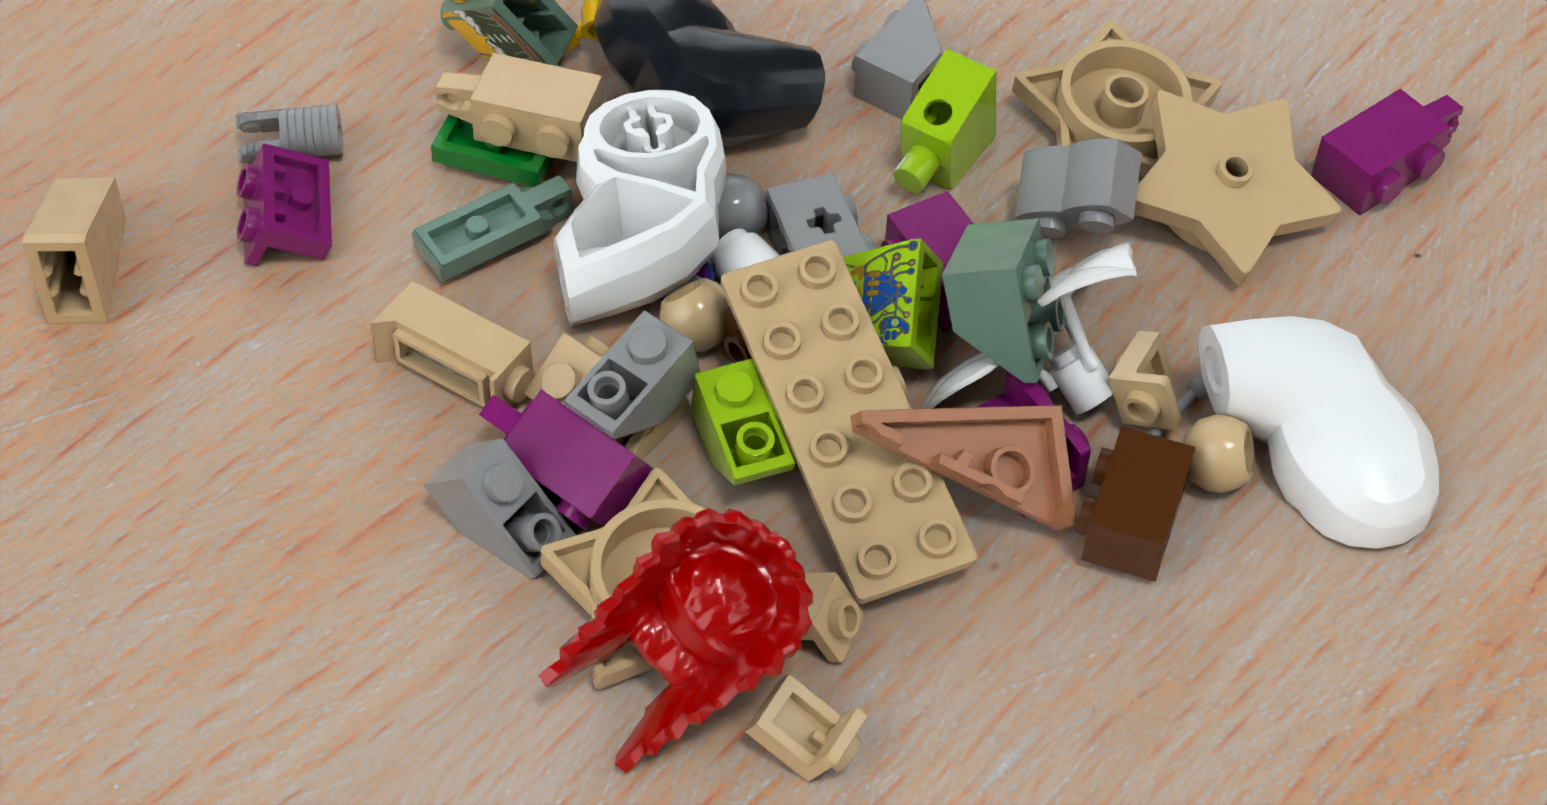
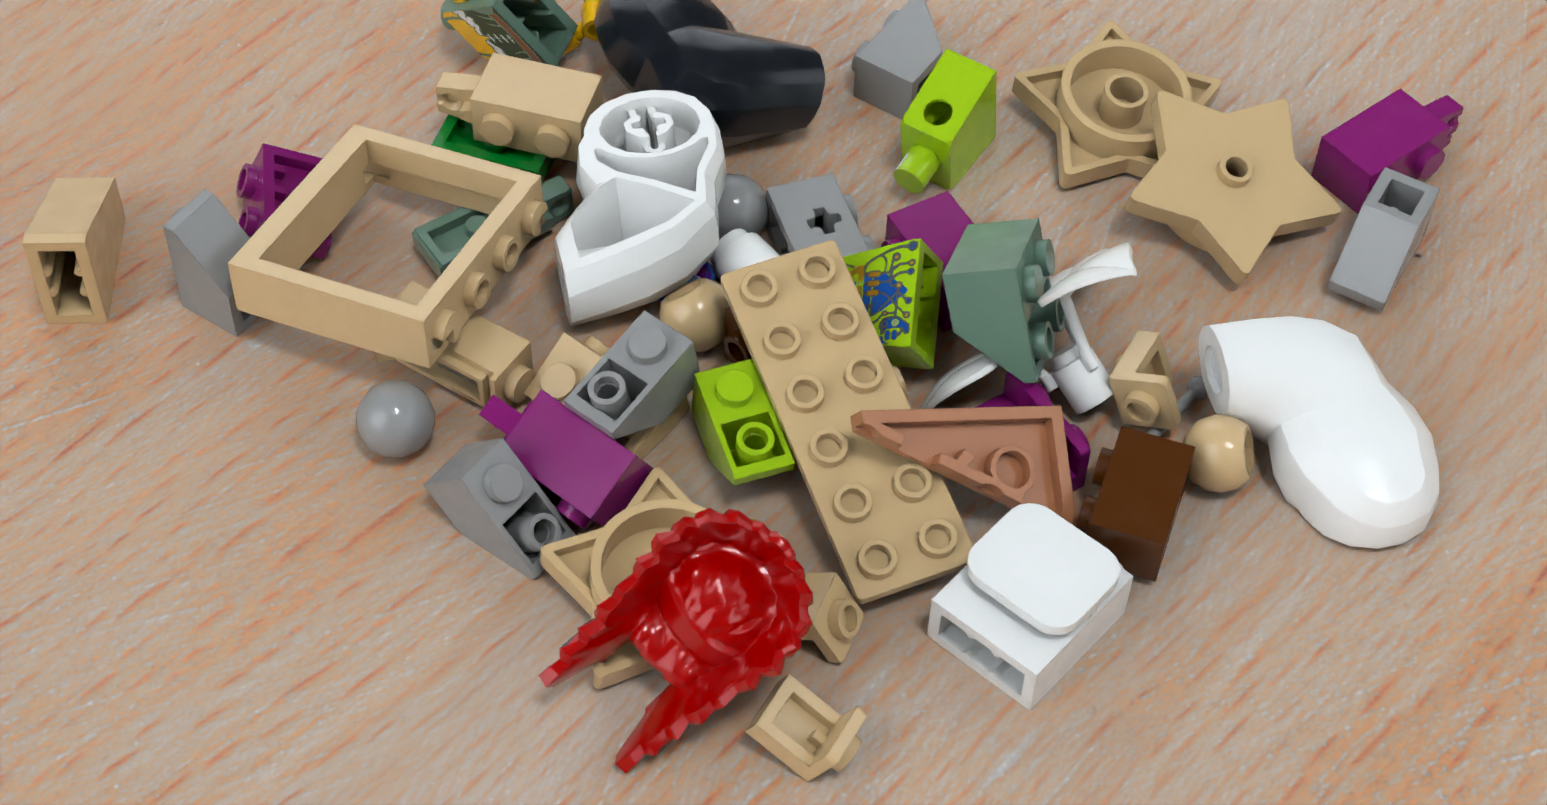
(201, 244): none -> light grey slope
(268, 265): none -> tan window
(302, 129): light grey hinge -> none
(395, 419): none -> light grey piece
(1029, 602): none -> white brick
(1079, 186): light grey brick -> none
(1384, 238): none -> light grey slope

